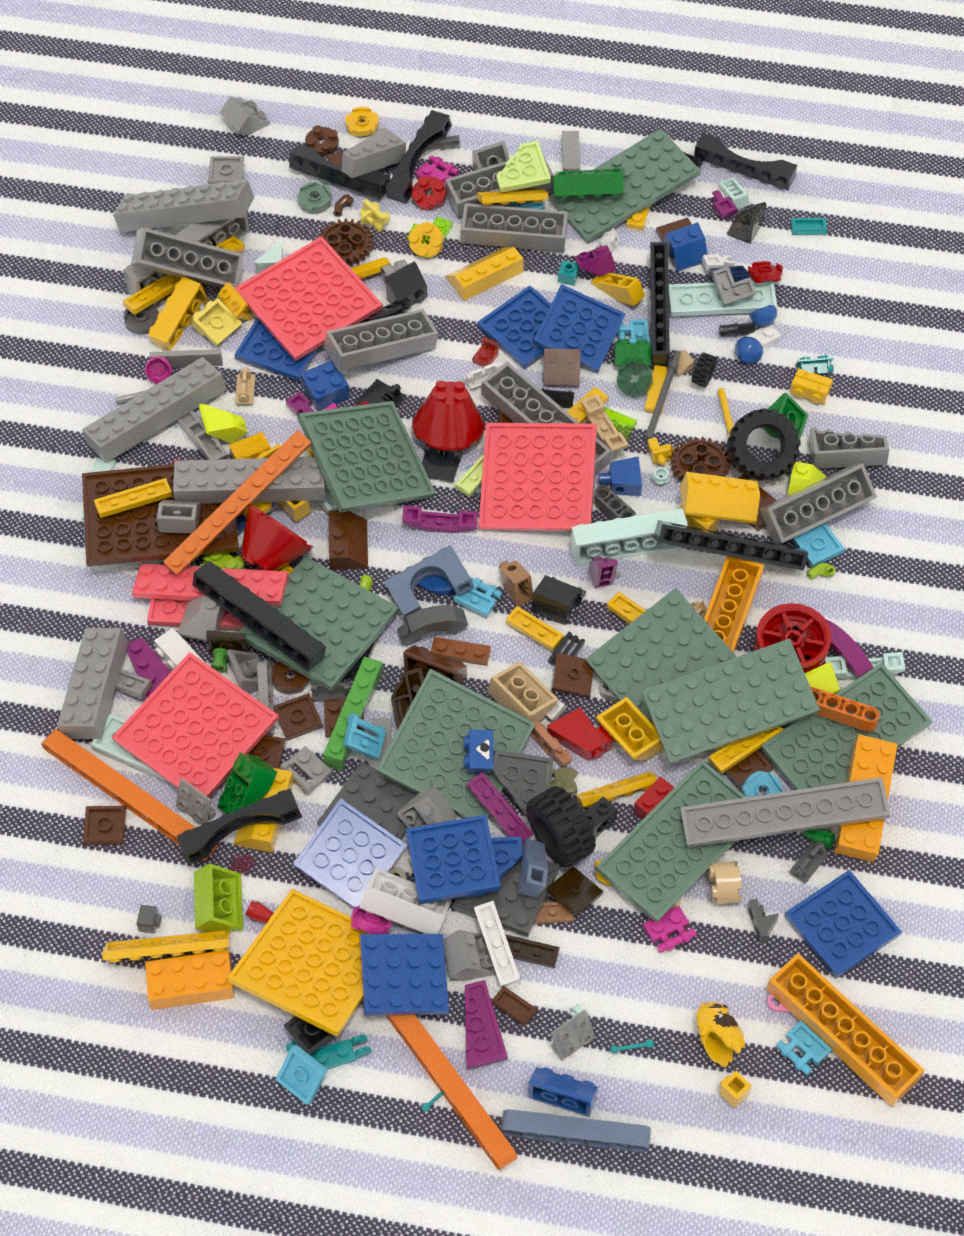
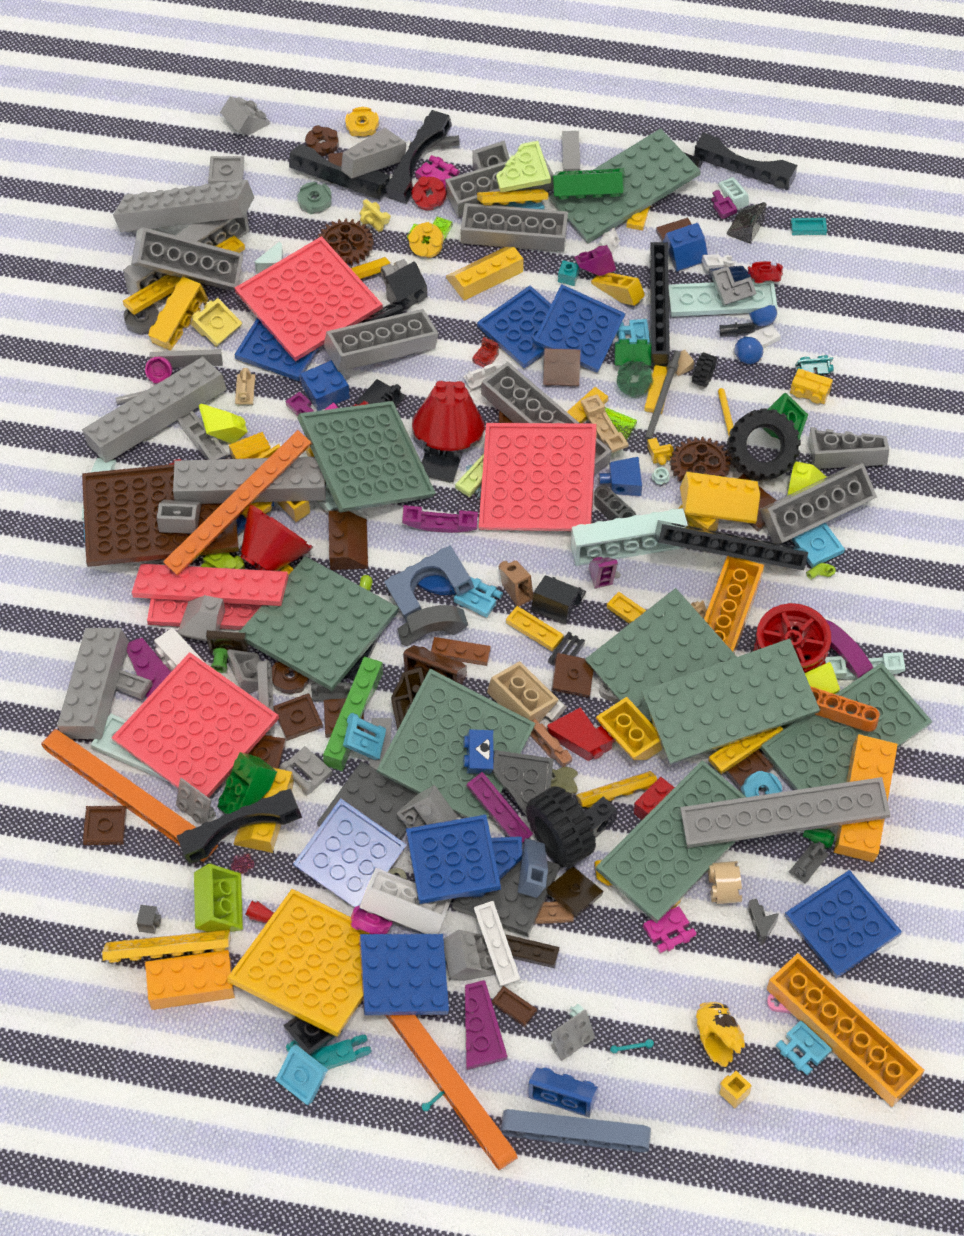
(133, 498): yellow plate -> none
(235, 302): yellow bracket -> none
(259, 615): black brick -> none
(345, 199): reddish brown arm -> none
(562, 398): black hinge -> none

